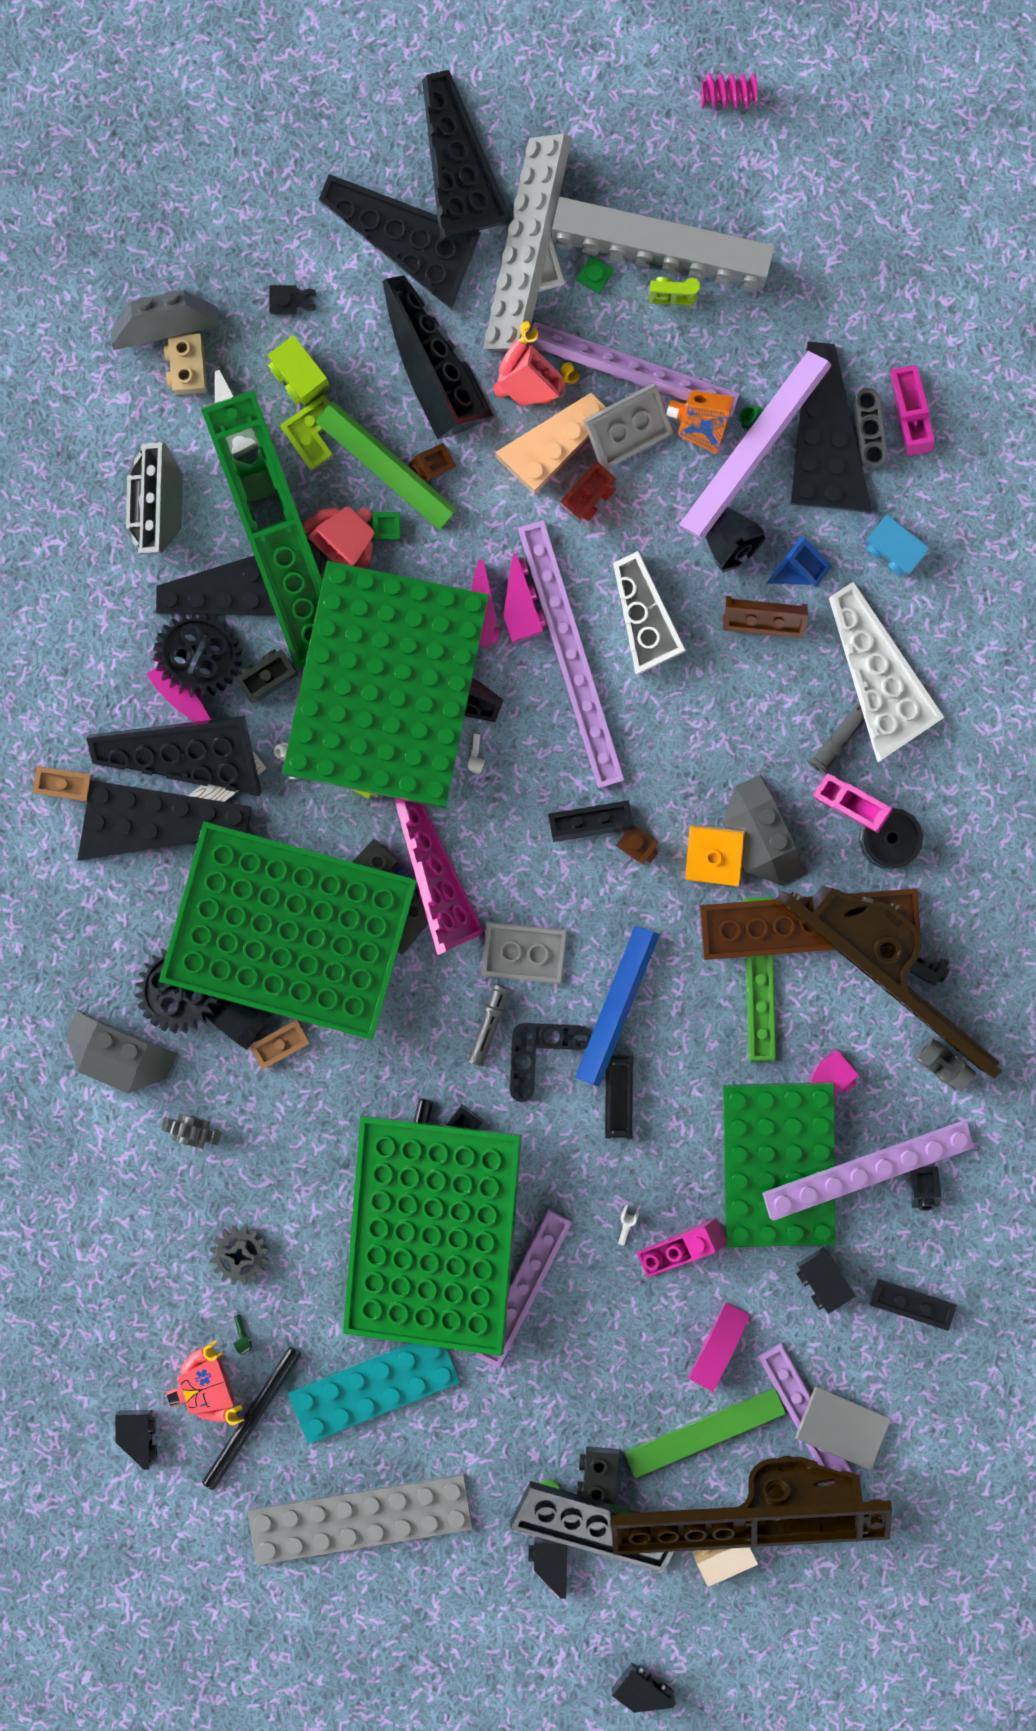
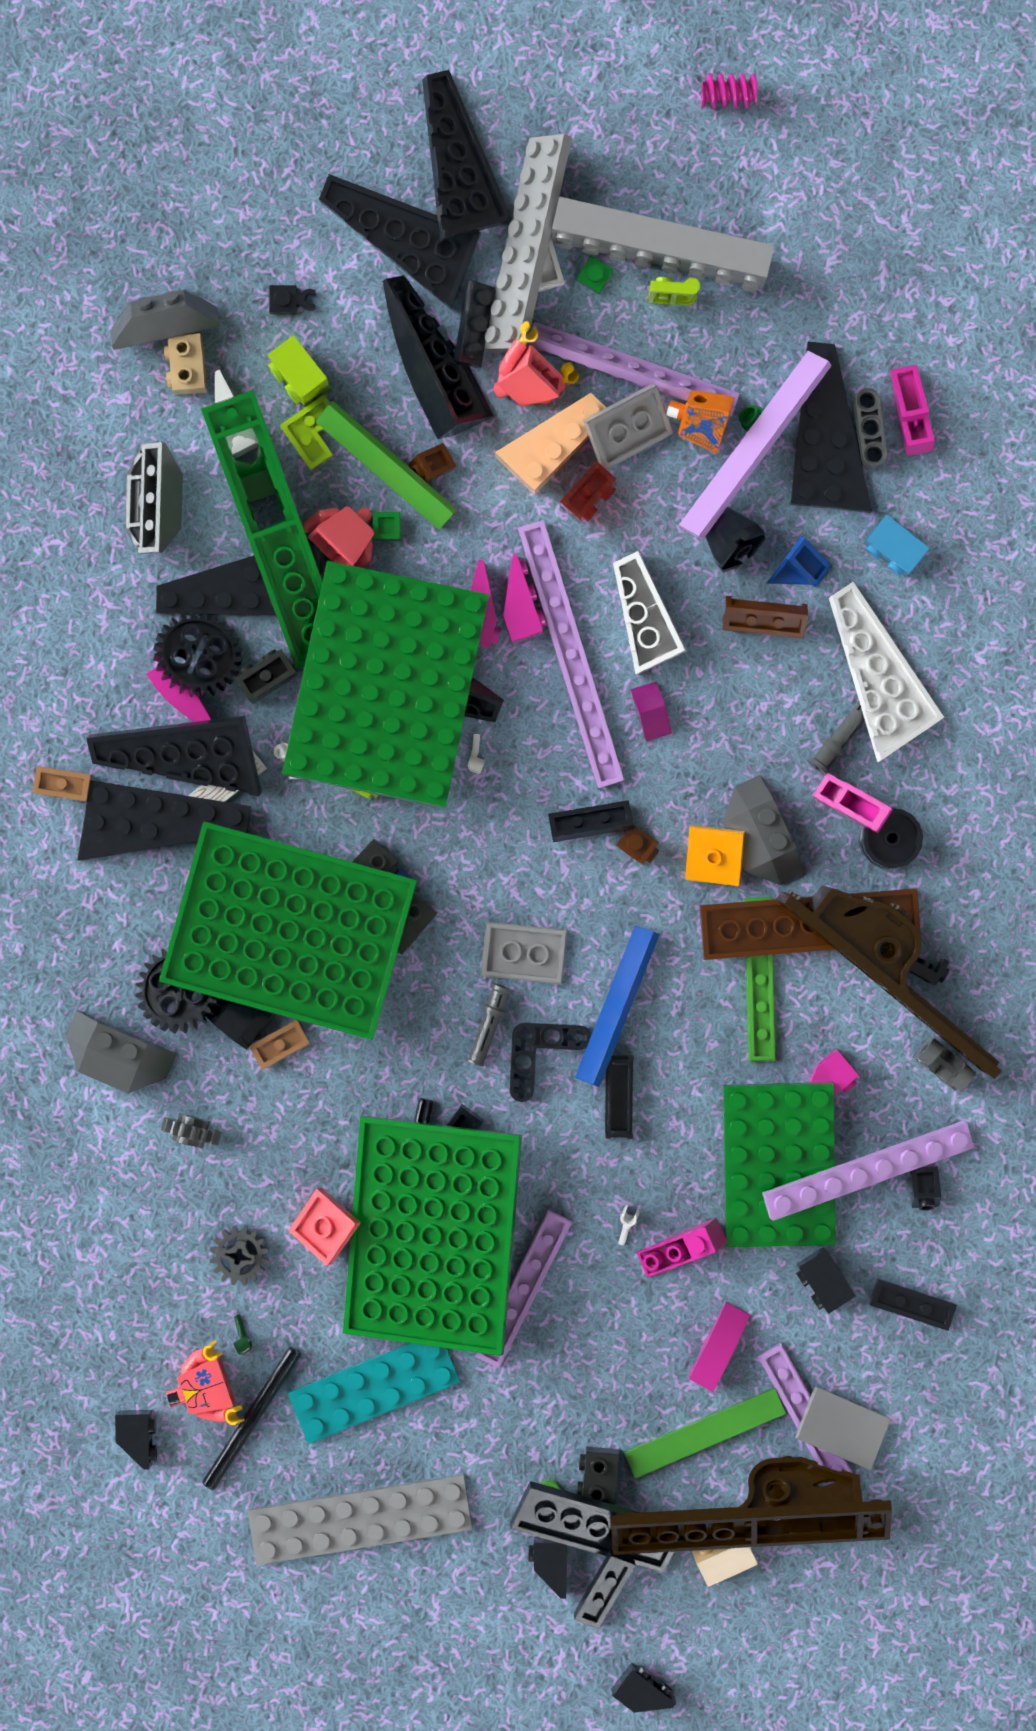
(324, 1226): none -> coral plate
(443, 896): dark pink wing -> none
(474, 324): none -> black plate
(604, 1589): none -> plate
(651, 711): none -> magenta slope

